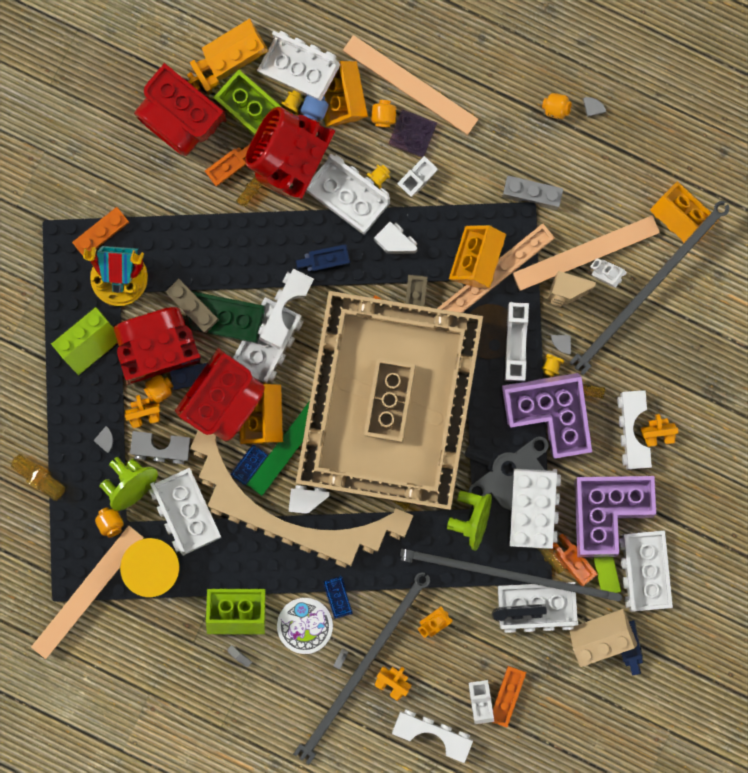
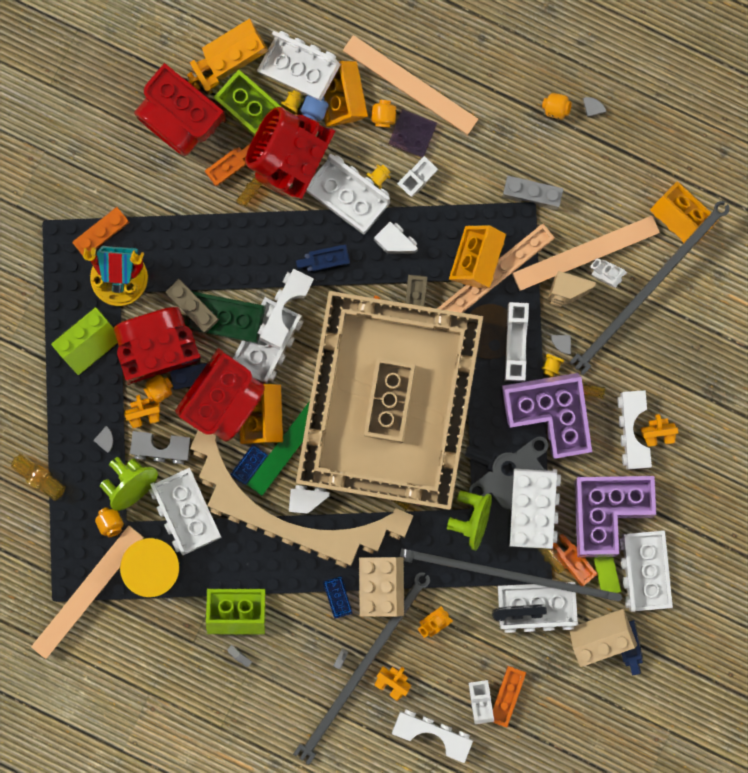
(304, 625): sticker -> none
(381, 586): none -> tan brick

